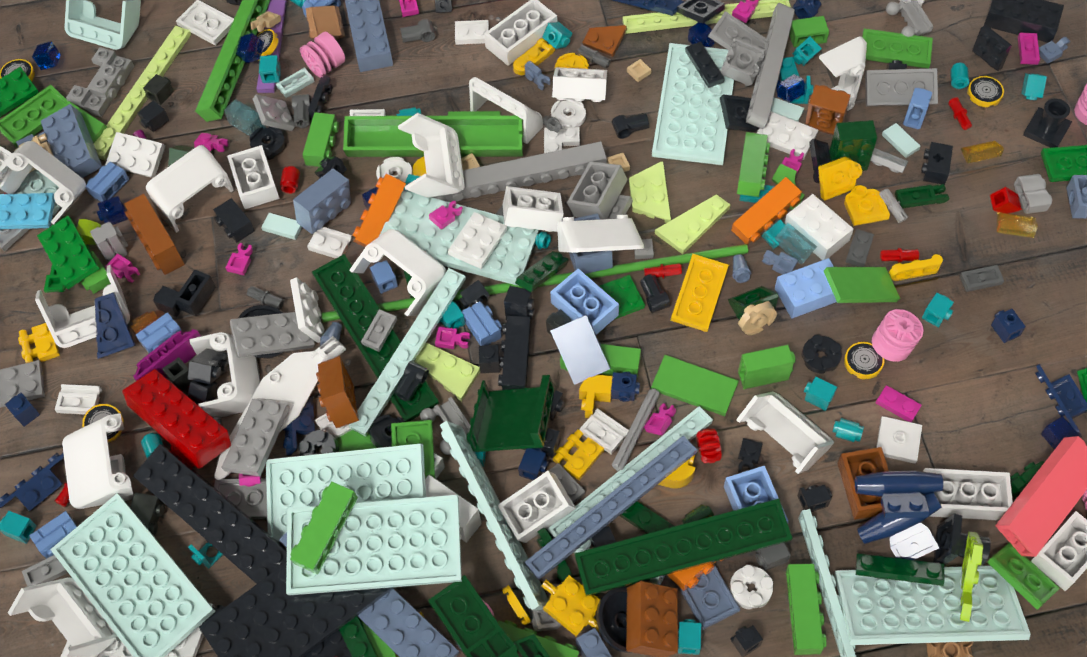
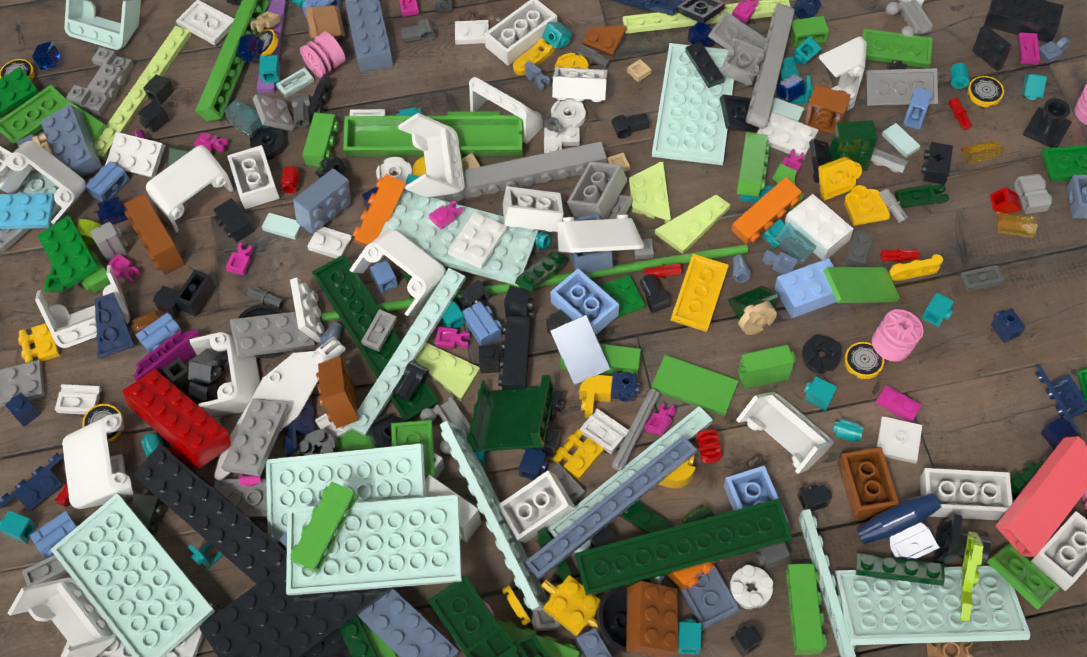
(749, 453): black plate -> none
(900, 491): dark blue plate -> none

